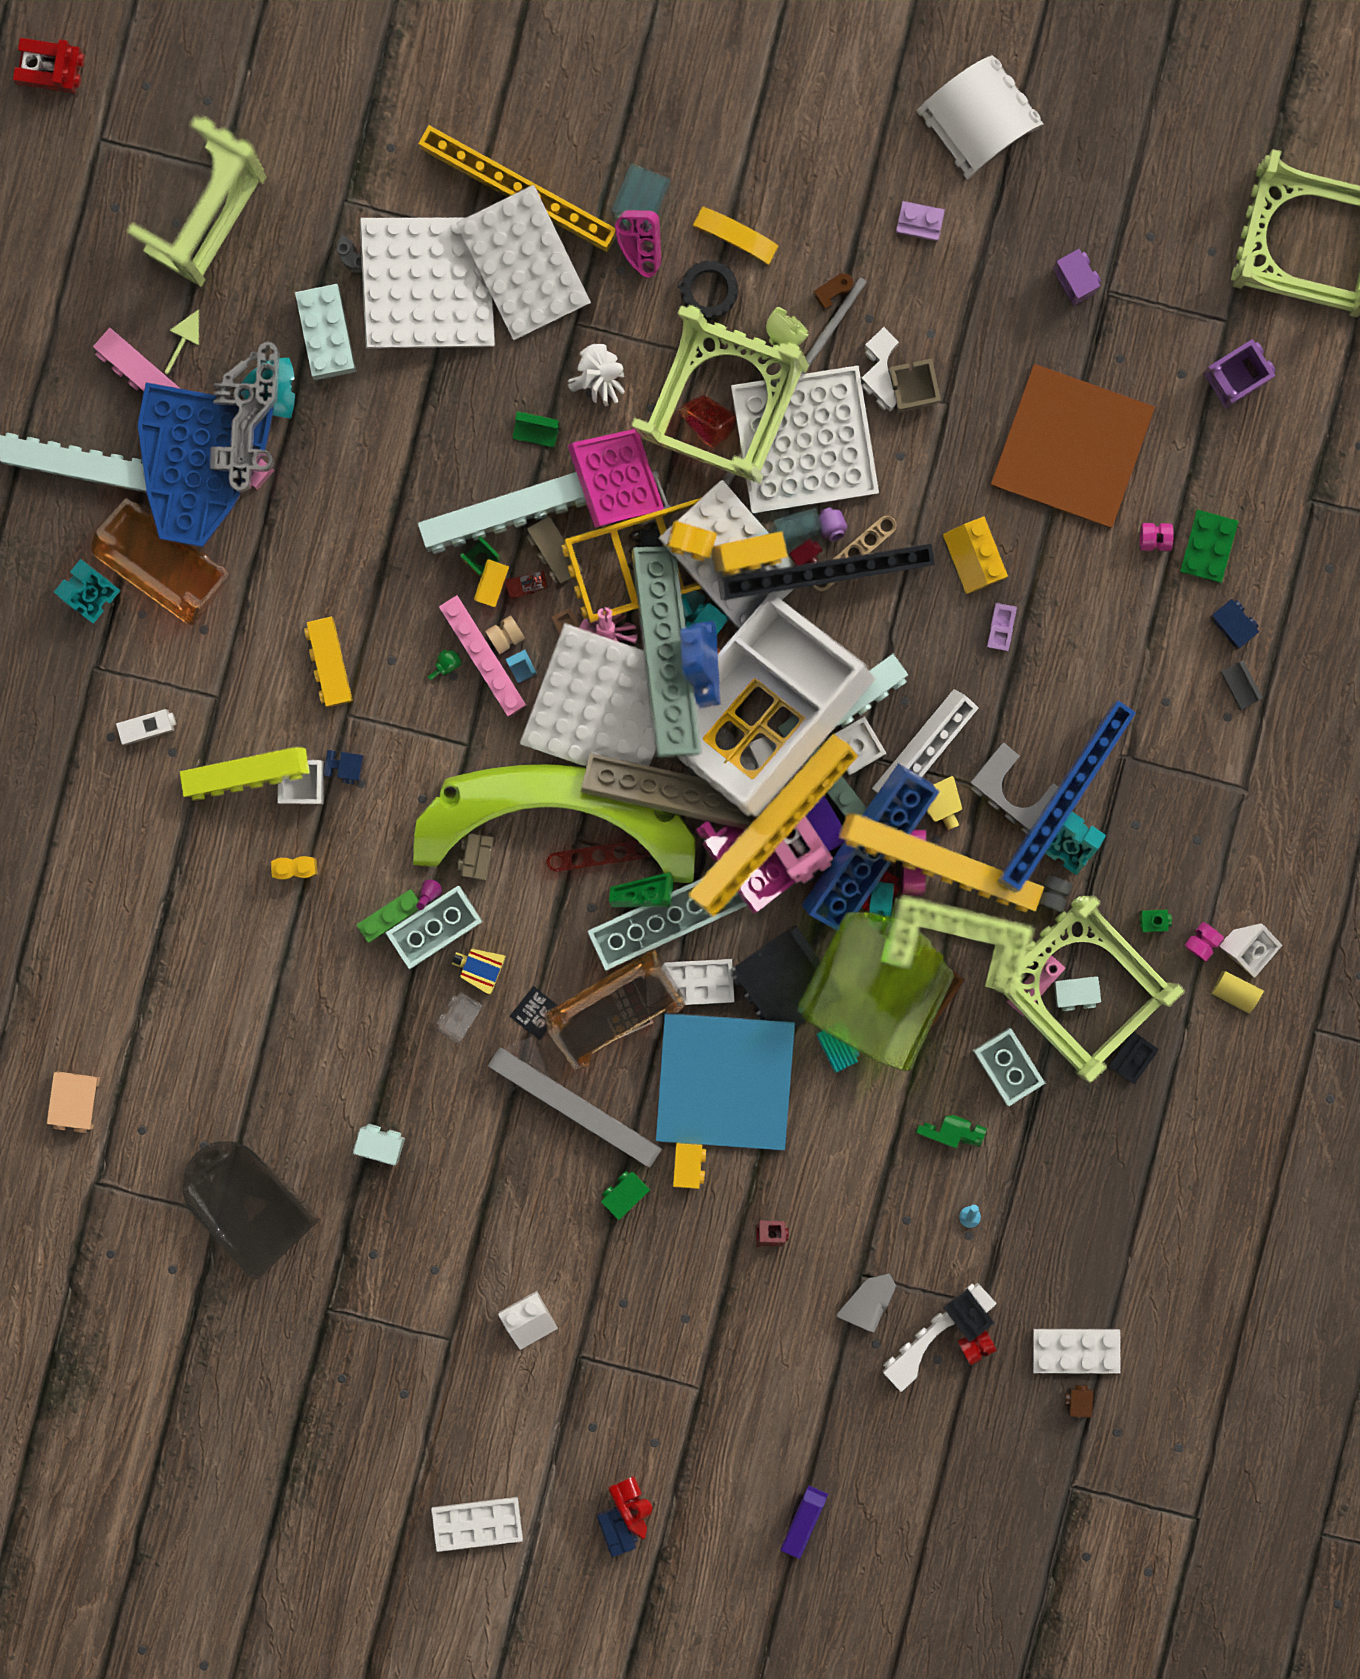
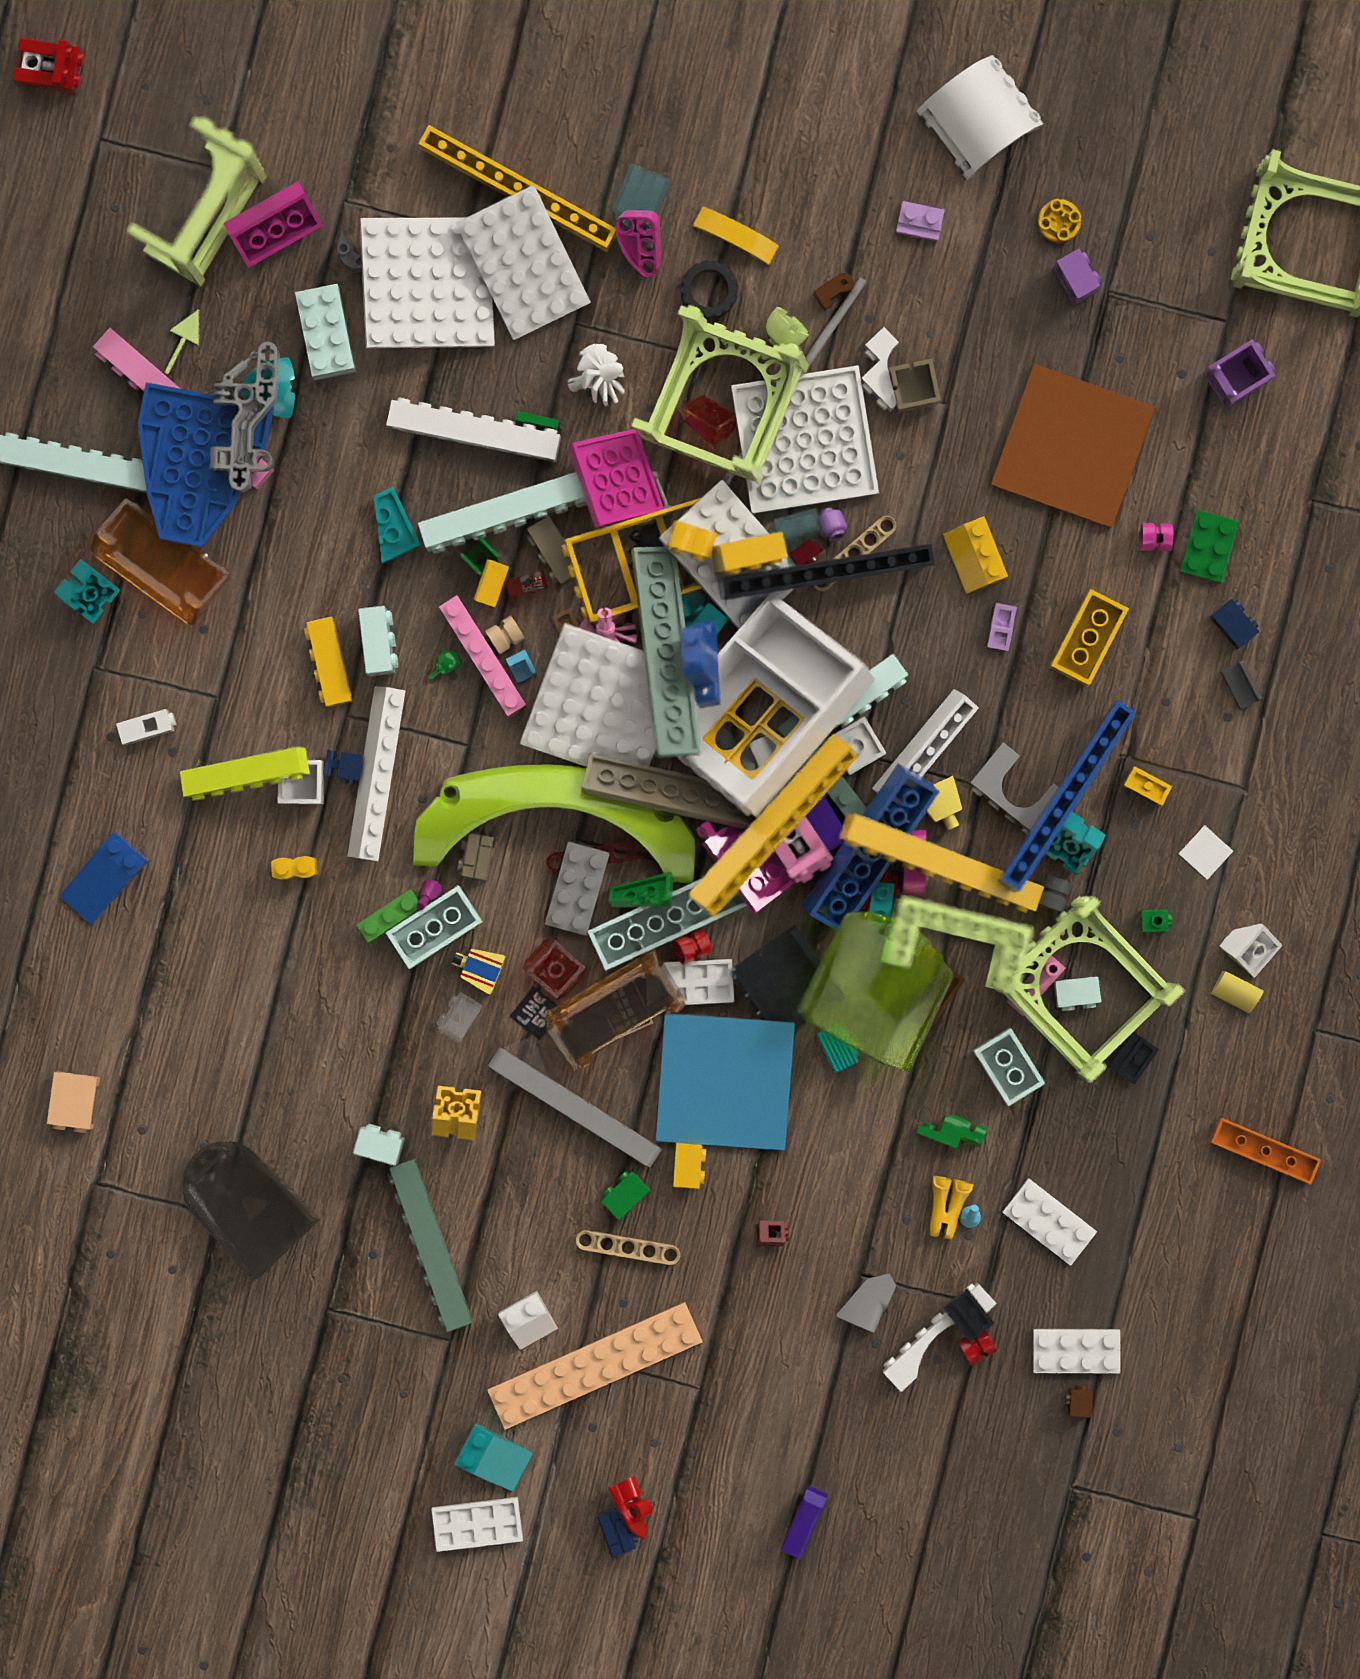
(103, 877): none -> blue slope
(273, 224): none -> dark pink brick
(376, 773): none -> white brick
(378, 640): none -> light aqua brick
(394, 527): none -> teal wing
(430, 1244): none -> sand green brick
(456, 1113): none -> yellow brick
(474, 431): none -> white brick
(493, 1457): none -> teal slope
(554, 968): none -> clear red slope
(577, 888): none -> light grey plate
(594, 1365): none -> light nougat plate
(638, 1247): none -> tan beam
(693, 946): none -> red wheel
(959, 1193): none -> yellow piece
(1049, 1221): none -> white plate
(1059, 221): none -> yellow tile
(1088, 638): none -> yellow brick
(1147, 785): none -> yellow panel
(1204, 941): dark pink wheel -> none
(1206, 852): none -> white sticker
(1265, 1150): none -> orange piece

